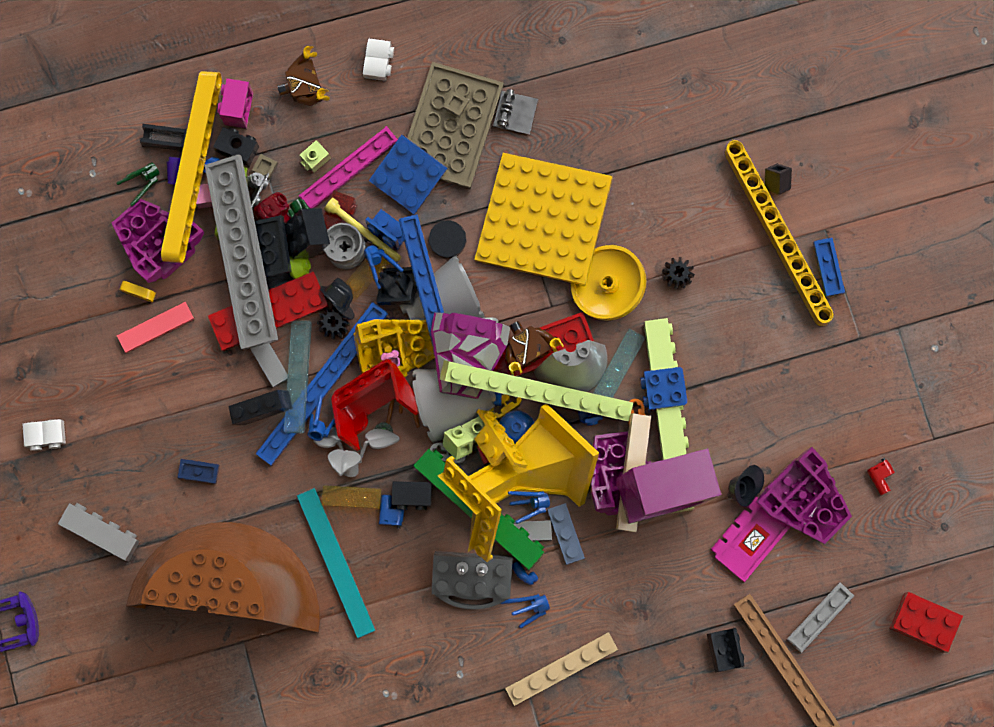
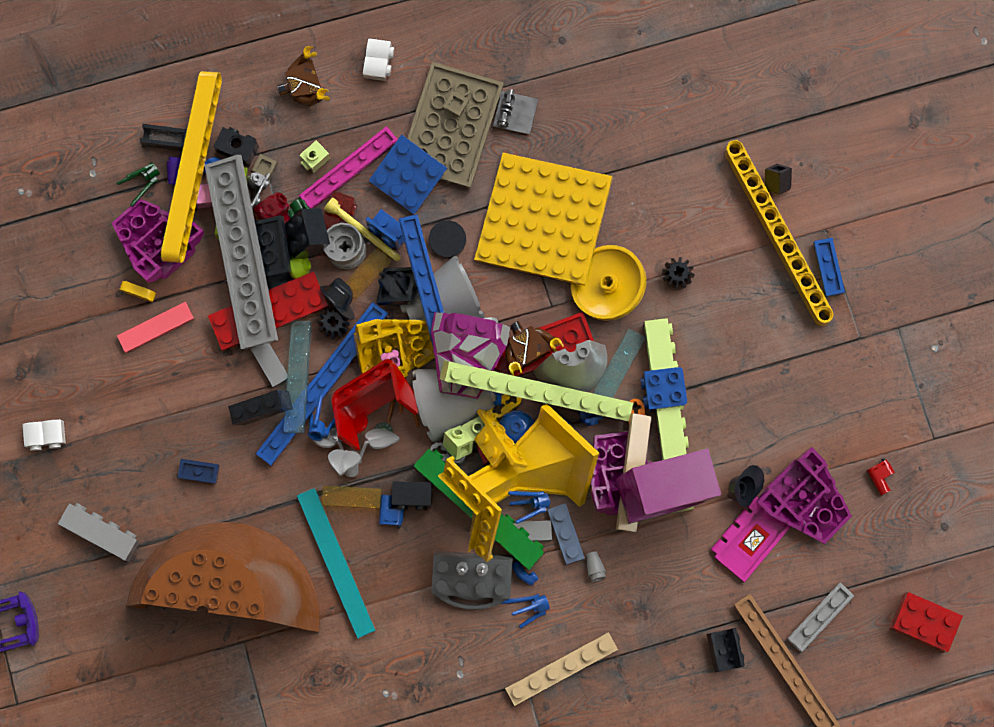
(236, 103): dark pink brick -> none
(374, 257): blue plant -> none
(595, 567): none -> light grey cone

